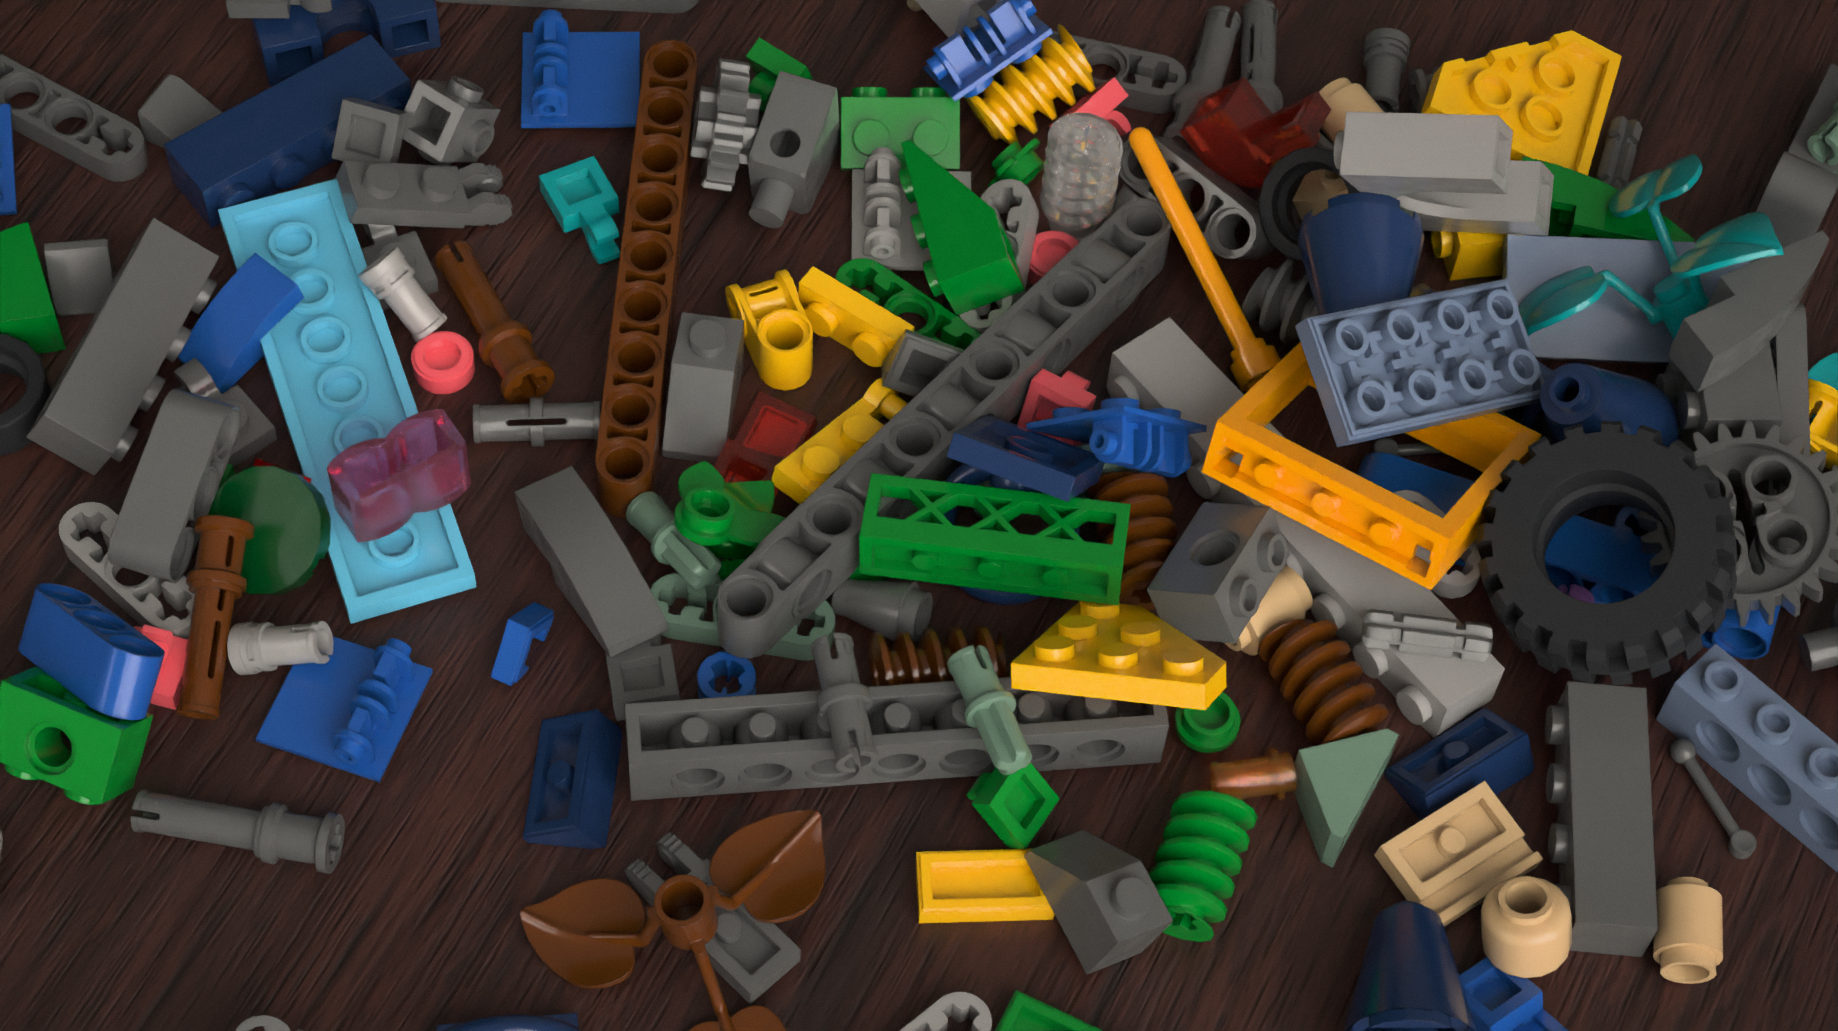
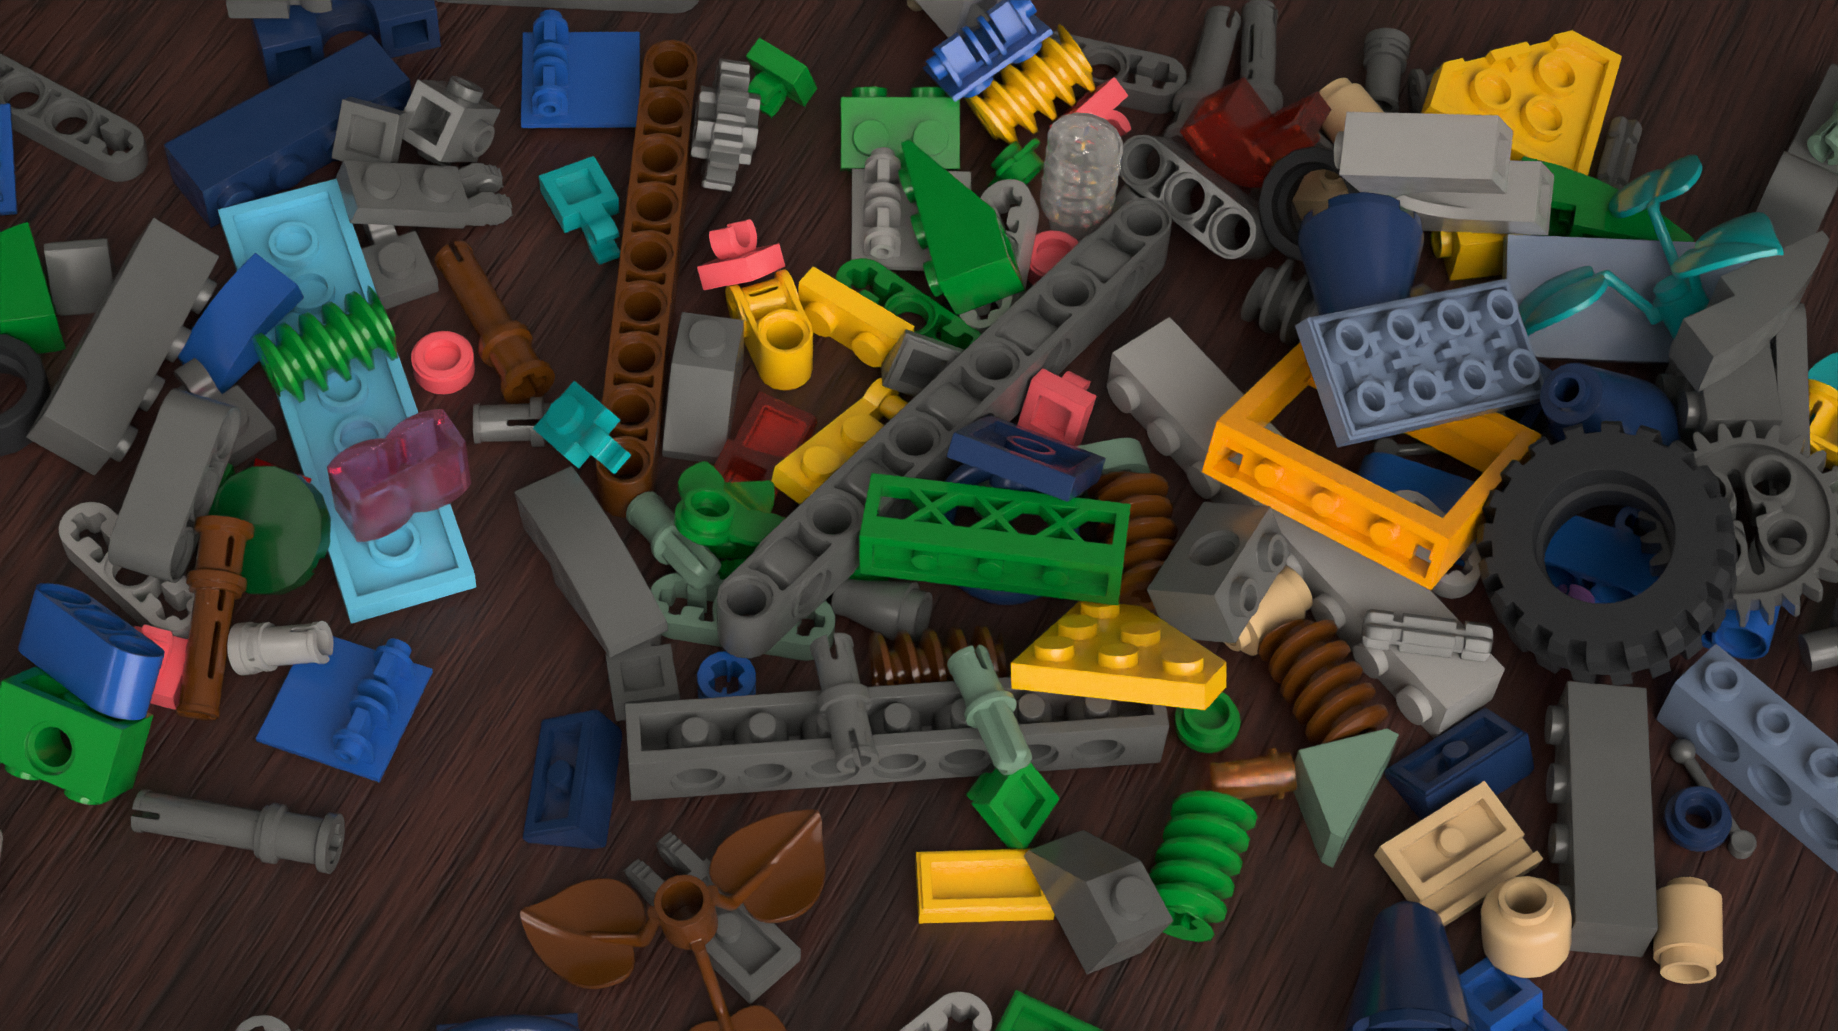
(173, 111): dark grey slope -> none
(326, 344): none -> green piece
(393, 281): light grey pin -> none
(520, 630): blue tile -> none
(580, 428): none -> teal plate
(738, 257): none -> coral tile
(793, 148): dark grey torso -> none
(1127, 435): blue hinge -> none
(1250, 354): light orange piece -> none
(1704, 803): none -> dark blue plate

